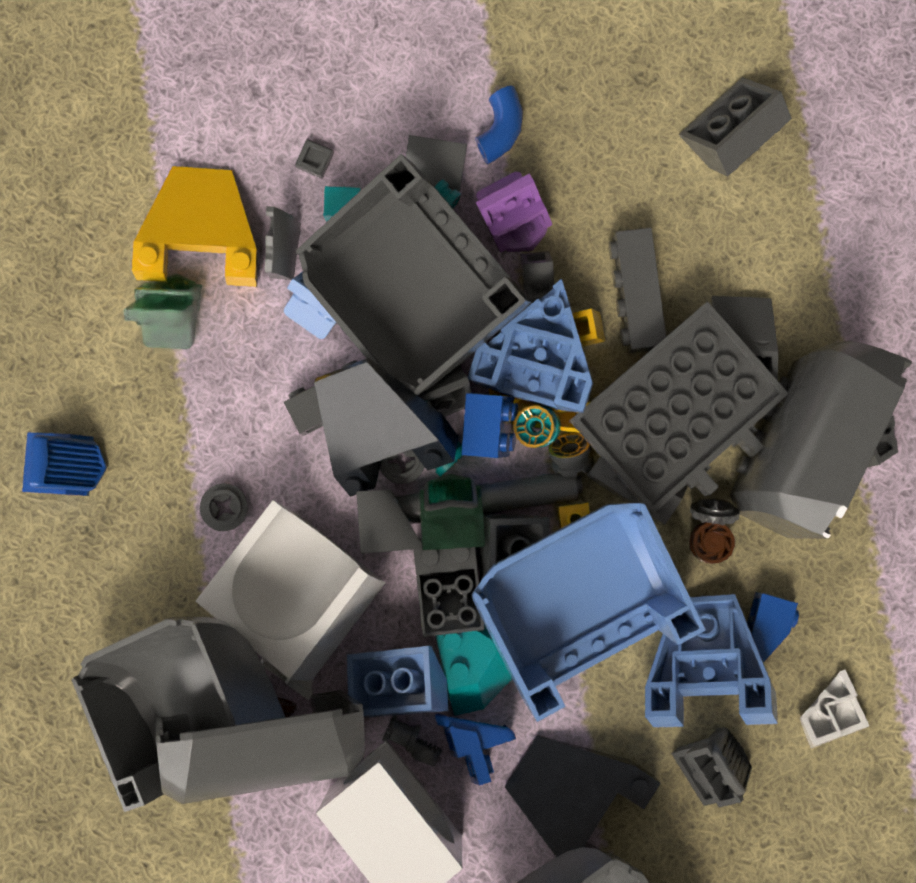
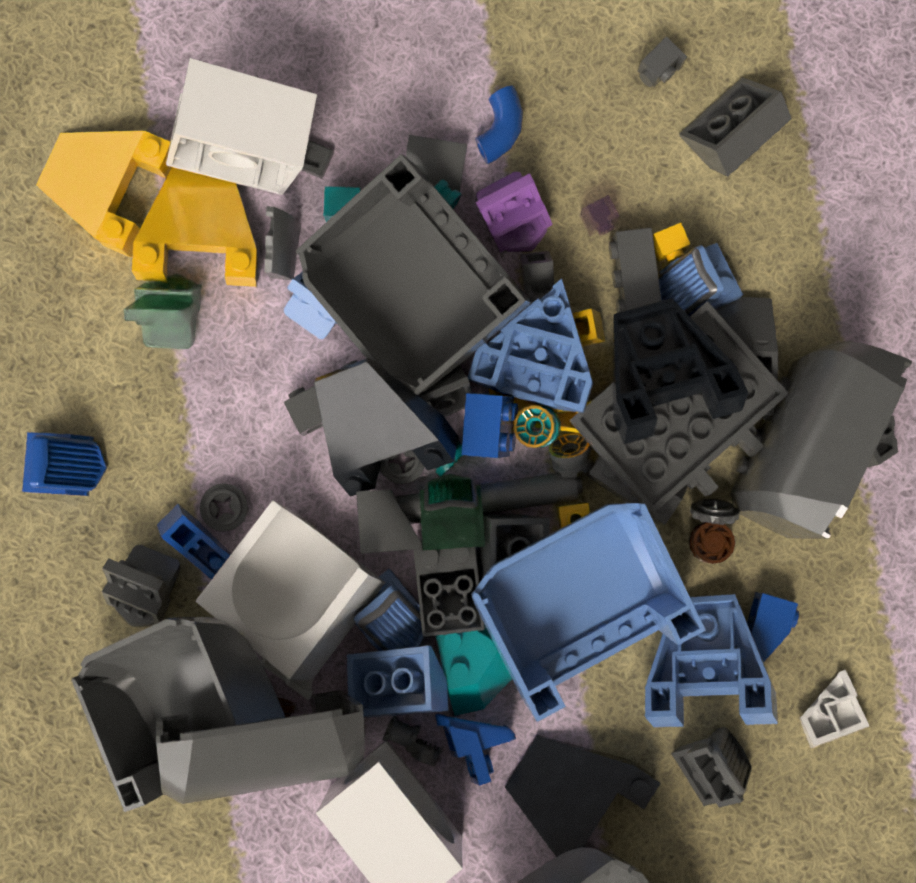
(91, 174): none -> yellow wedge
(141, 585): none -> dark grey piece
(193, 541): none -> blue slope
(240, 128): none -> white piece
(391, 617): none -> medium blue piece
(599, 216): none -> plate
(661, 63): none -> dark grey brick
(665, 358): none -> black wedge
(670, 243): none -> yellow plate
(699, 278): none -> medium blue piece

